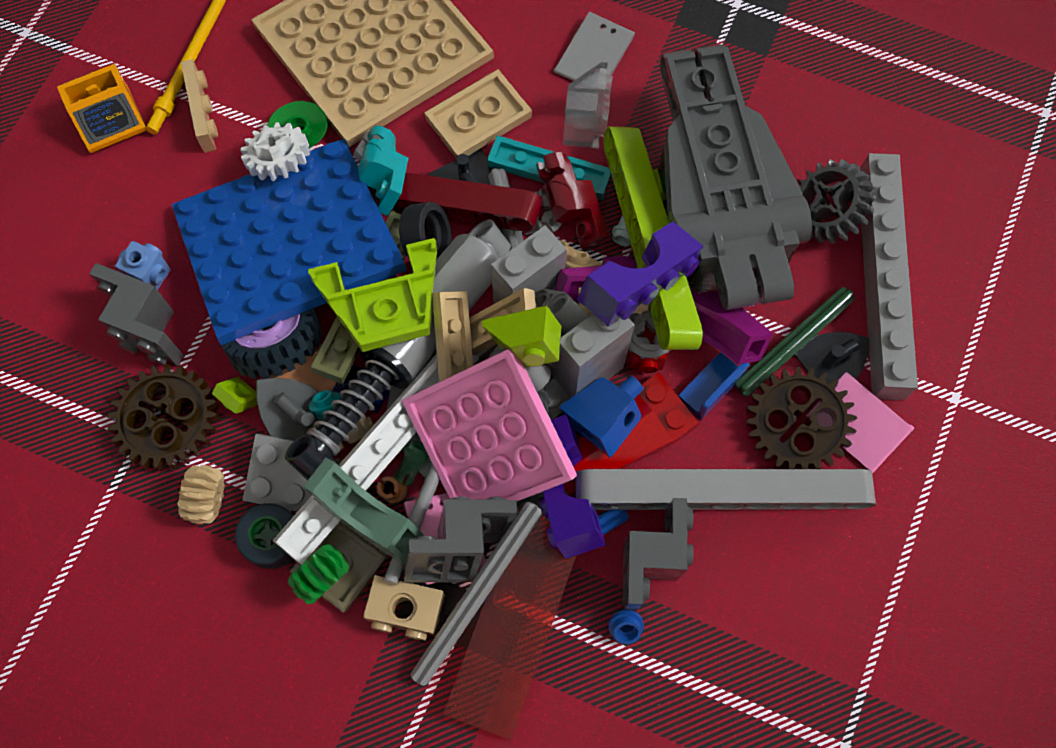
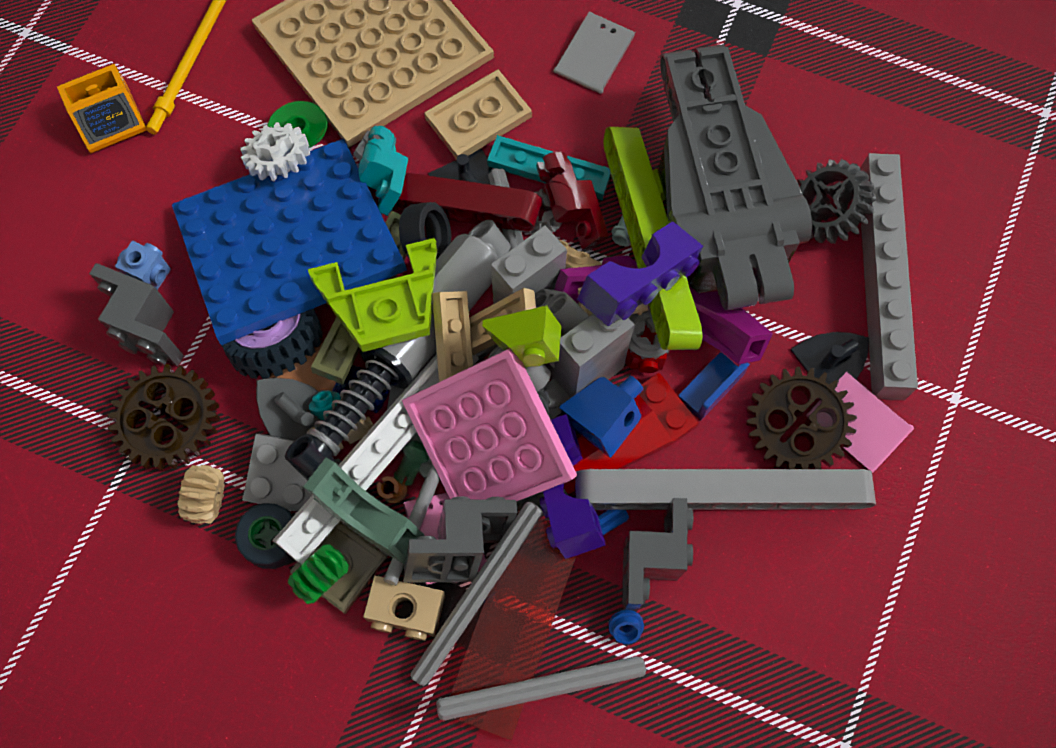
(199, 105): tan plate -> none
(235, 395): lime plate -> none
(540, 688): none -> light grey axle
(588, 108): clear slope -> none
(794, 341): dark green axle -> none

